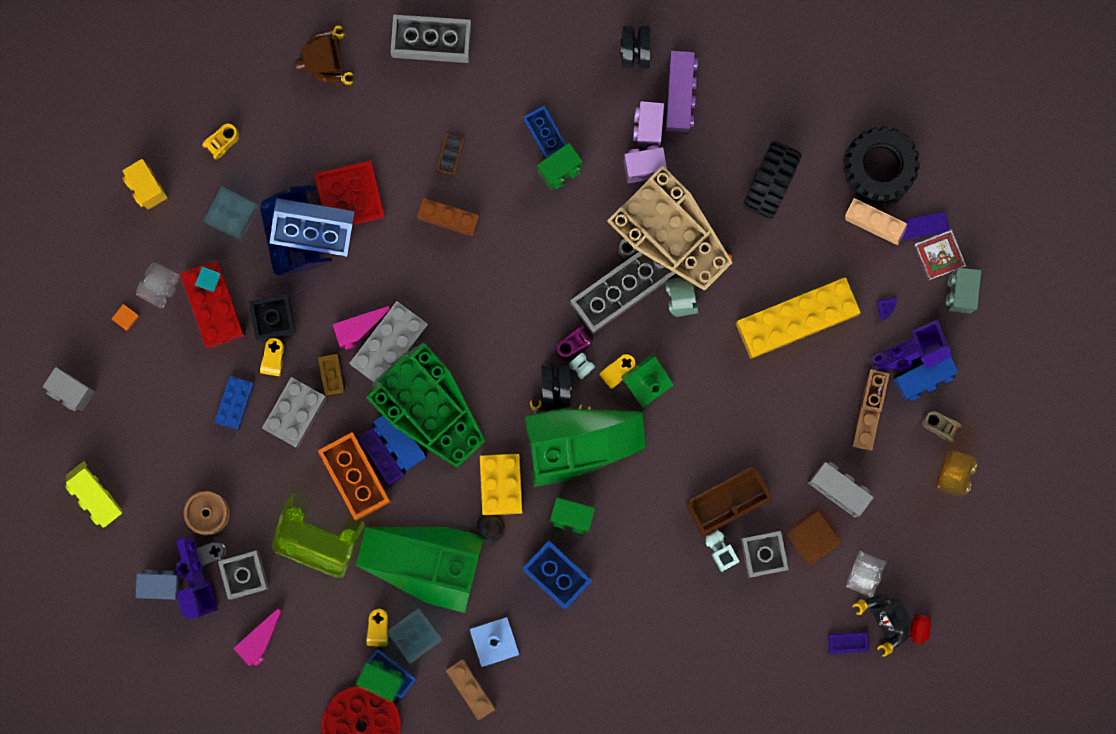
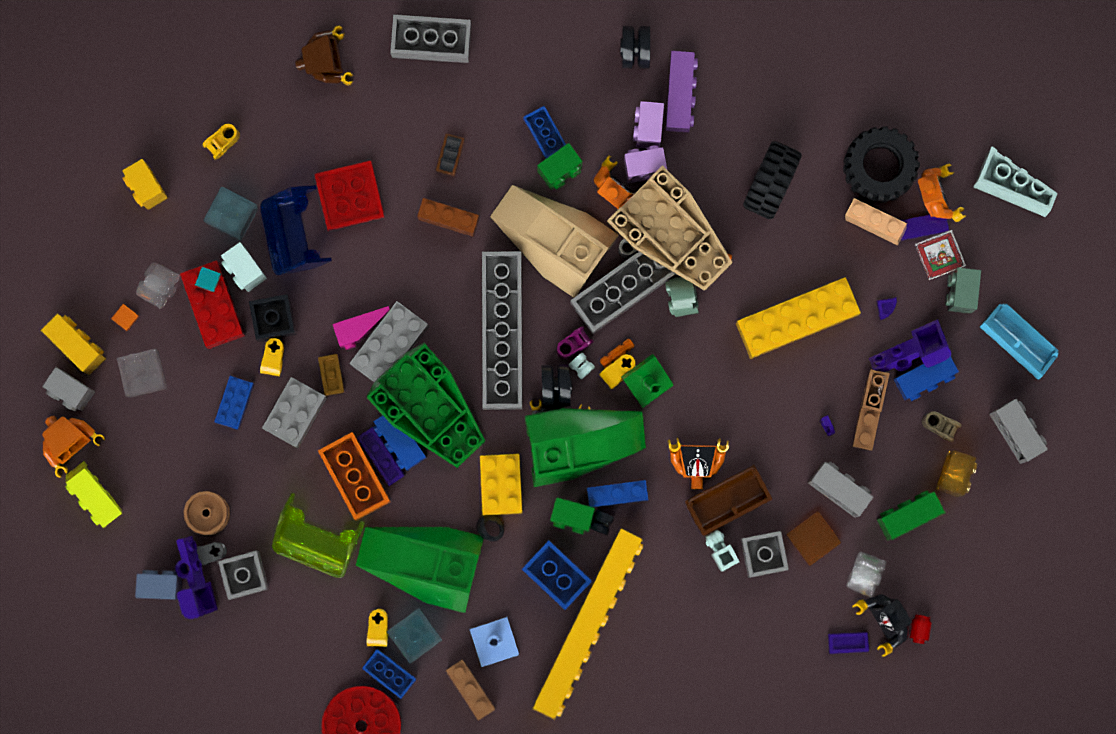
(65, 439): none -> orange torso
(74, 343): none -> yellow brick
(142, 373): none -> clear brick
(245, 269): none -> light aqua brick
(257, 642): dark pink slope -> none
(311, 227): medium blue slope -> none
(380, 681): green brick -> none
(502, 330): none -> light grey brick
(554, 237): none -> tan wedge
(587, 624): none -> yellow brick
(601, 517): none -> black wheel
(610, 186): none -> orange torso
(617, 353): none -> orange axle
(617, 494): none -> blue brick
(697, 461): none -> torso
(827, 425): none -> dark purple tile
(910, 514): none -> green brick
(934, 194): none -> orange torso
(1009, 182): none -> light aqua wedge
(1019, 431): none -> light grey brick
(1020, 340): none -> medium azure container

